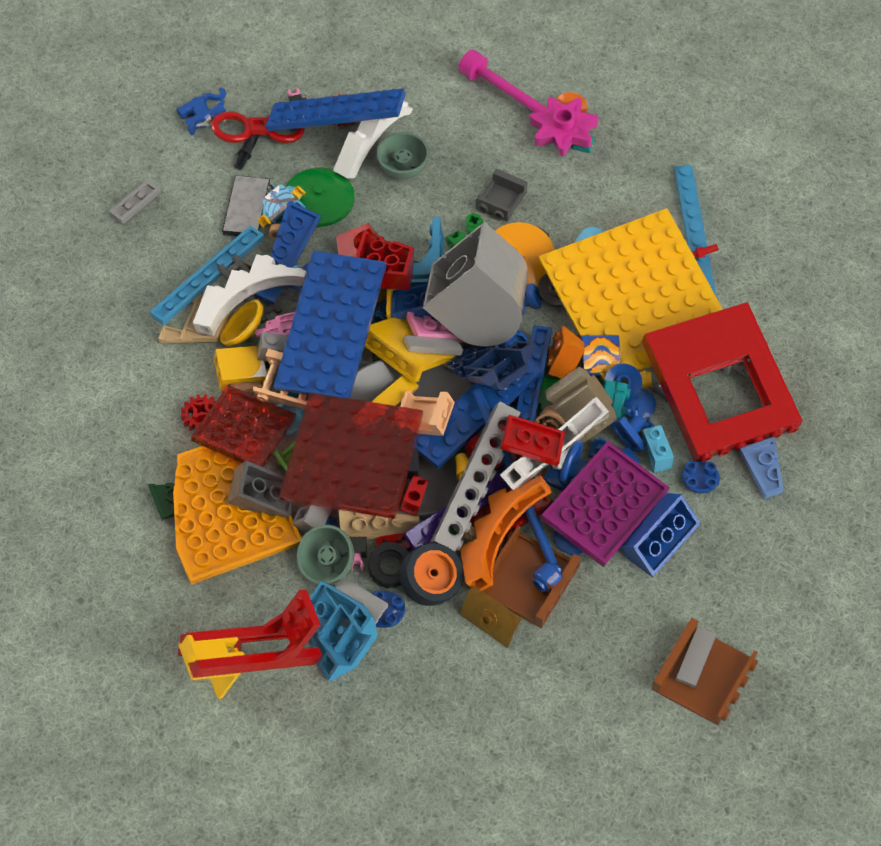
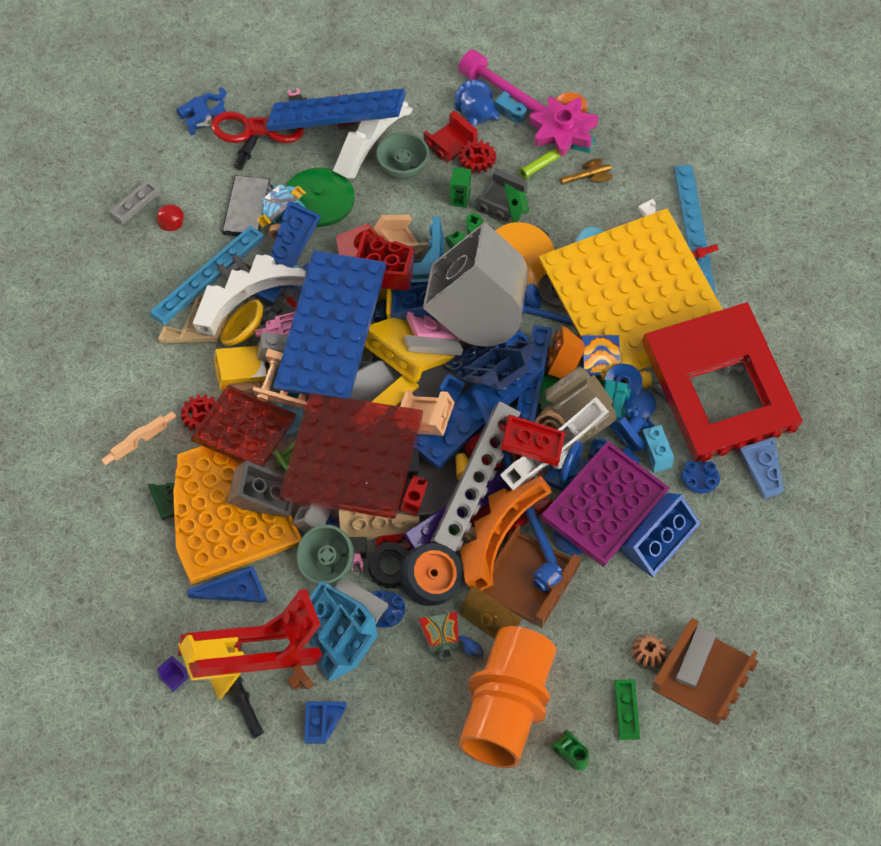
(131, 442): none -> light nougat piece
(170, 217): none -> red hair
(172, 673): none -> dark purple panel
(234, 587): none -> blue wing
(241, 699): none -> black pin
(290, 304): none -> plate
(300, 678): none -> dark orange tile
(321, 720): none -> blue wing
(396, 229): none -> light nougat panel
(440, 634): none -> torso
(451, 137): none -> red panel
(452, 386): none -> blue panel
(460, 187): none -> green brick
(471, 646): none -> blue animal
(476, 102): none -> blue hair
(477, 156): none -> red gear
(508, 697): none -> orange piece
(510, 109): none -> dark azure leg
(517, 202): none -> green piece
(538, 164): none -> lime pin
(549, 315): none -> blue bar
(569, 747): none -> green piece
(595, 170): none -> pearl gold piece
(626, 710): none -> green tile
(647, 208): none -> white tile
(648, 643): none -> nougat gear

